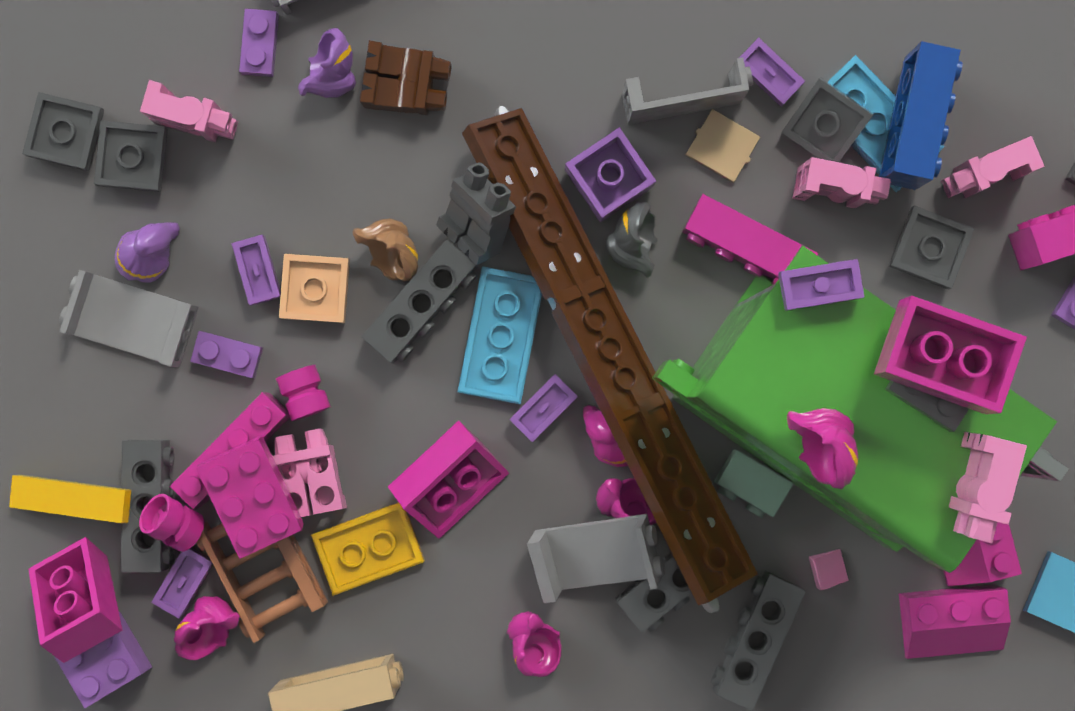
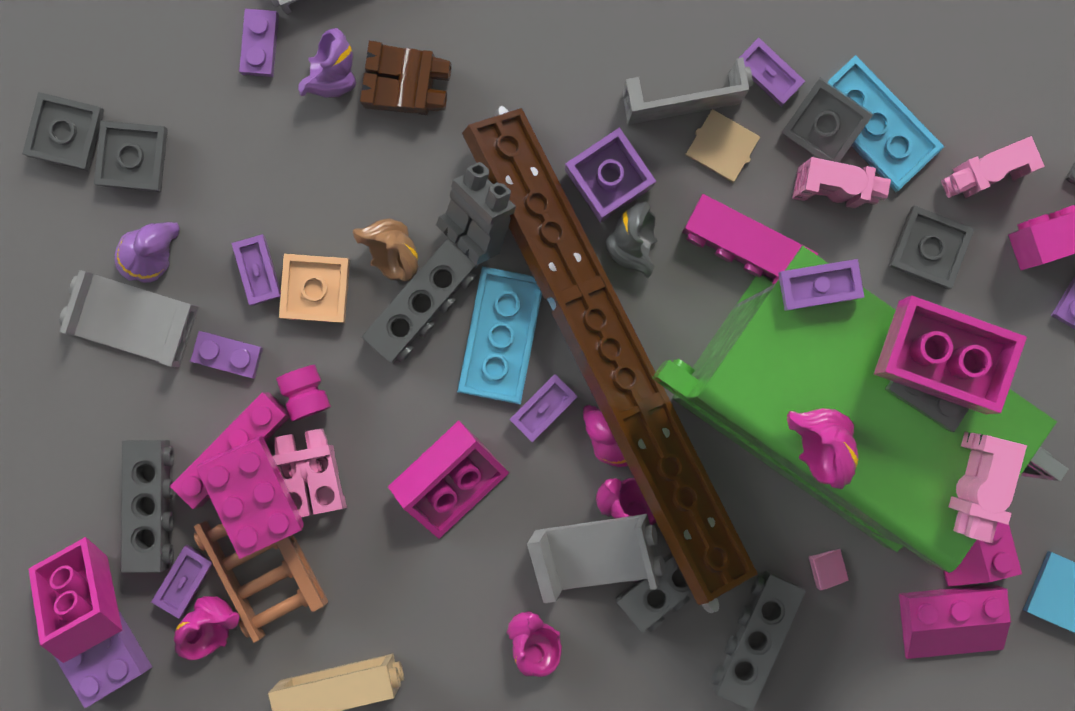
(70, 498): yellow tile -> none
(171, 522): dark pink wheel -> none
(187, 113): bright pink hips -> none
(367, 548): yellow tile -> none
(752, 483): sand green brick -> none
(920, 115): blue brick -> none

